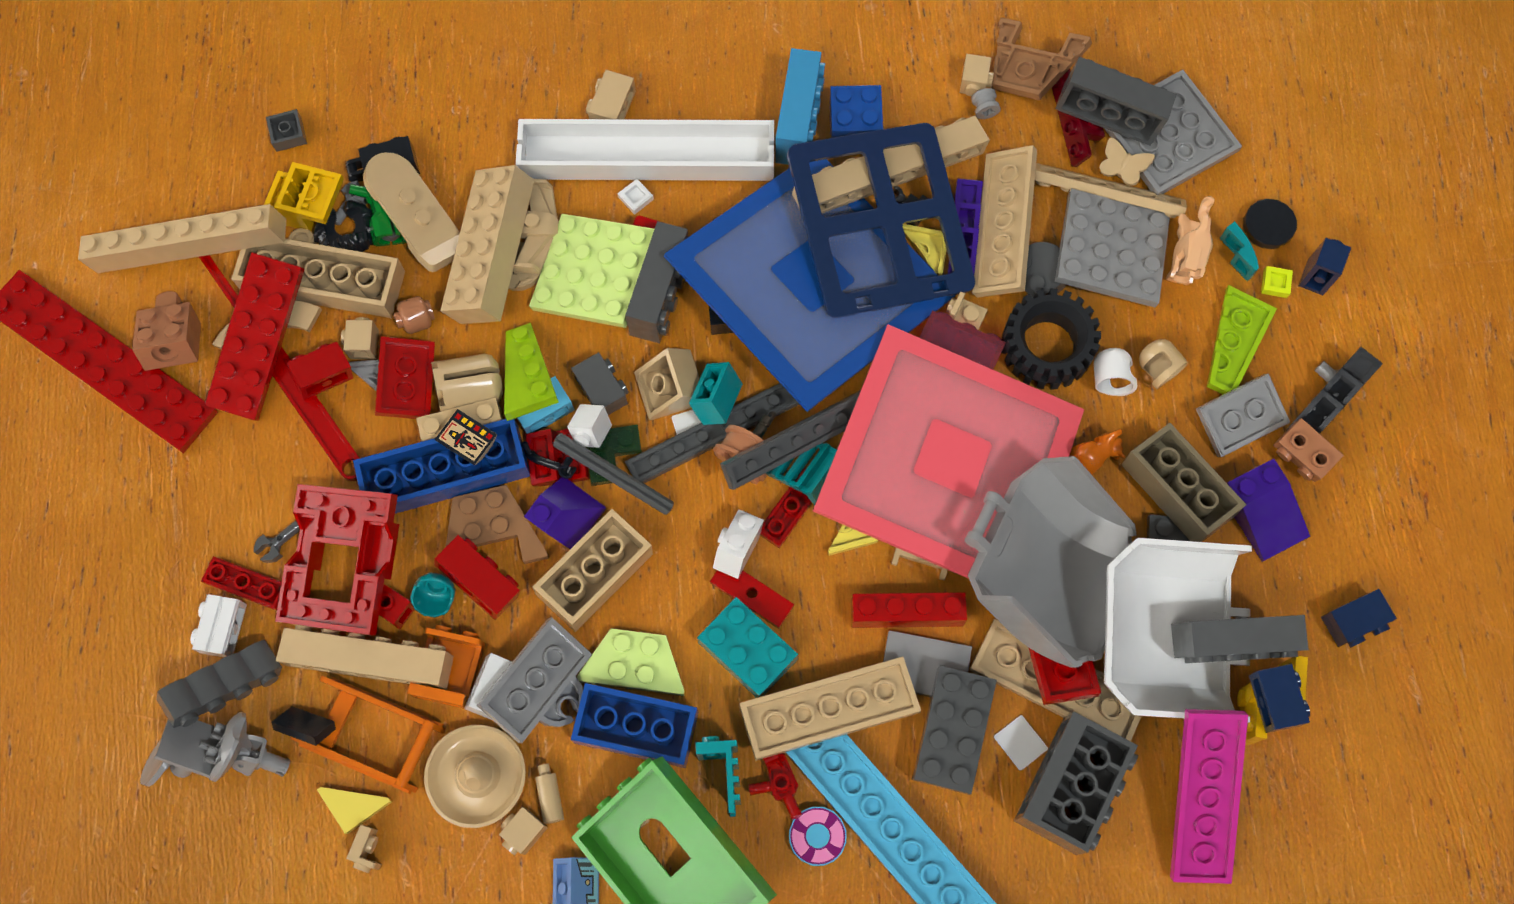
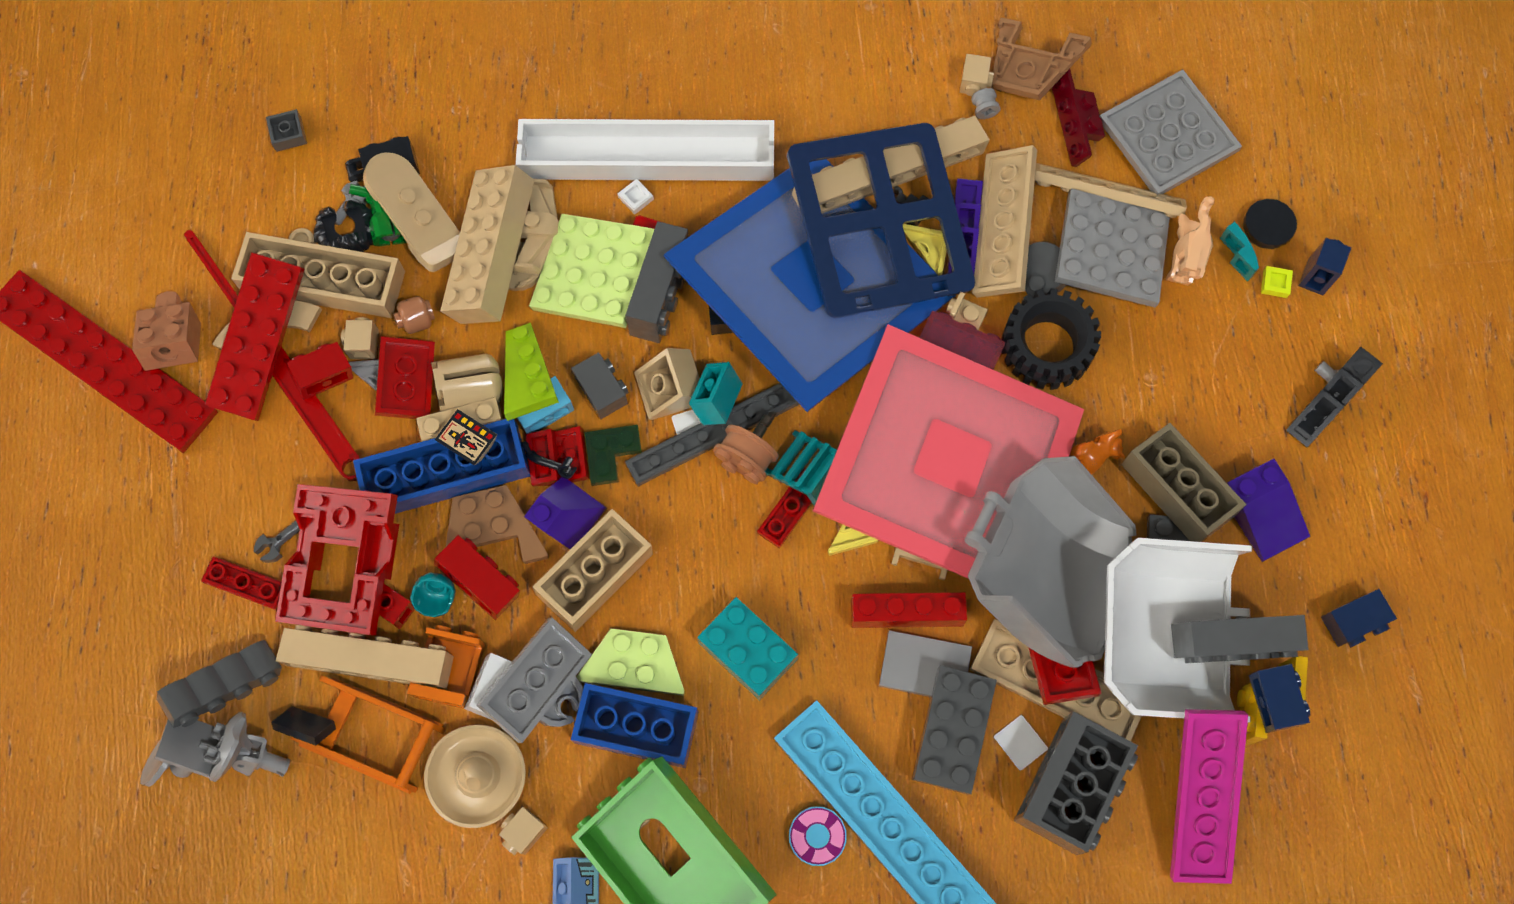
(183, 239): tan brick -> none
(218, 626): white brick -> none
(304, 195): yellow bracket -> none
(352, 808): light yellow tile -> none
(362, 845): tan bracket -> none
(549, 795): tan cylinder -> none
(590, 425): white brick -> none
(612, 96): tan brick -> none
(613, 473): dark grey axle -> none
(712, 749): teal plate -> none
(737, 543): white brick -> none
(766, 604): red tile -> none
(781, 784): red piece -> none
(788, 443): dark grey tile -> none
(799, 101): dark azure brick -> none
(829, 708): tan plate -> none
(855, 109): blue brick -> none
(1113, 364): white helmet -> none
(1115, 101): dark grey brick -> none
(1124, 164): tan animal -> none
(1162, 361): tan helmet -> none
(1237, 339): lime wing -> none
(1242, 415): light grey tile -> none
(1309, 448): nougat brick -> none

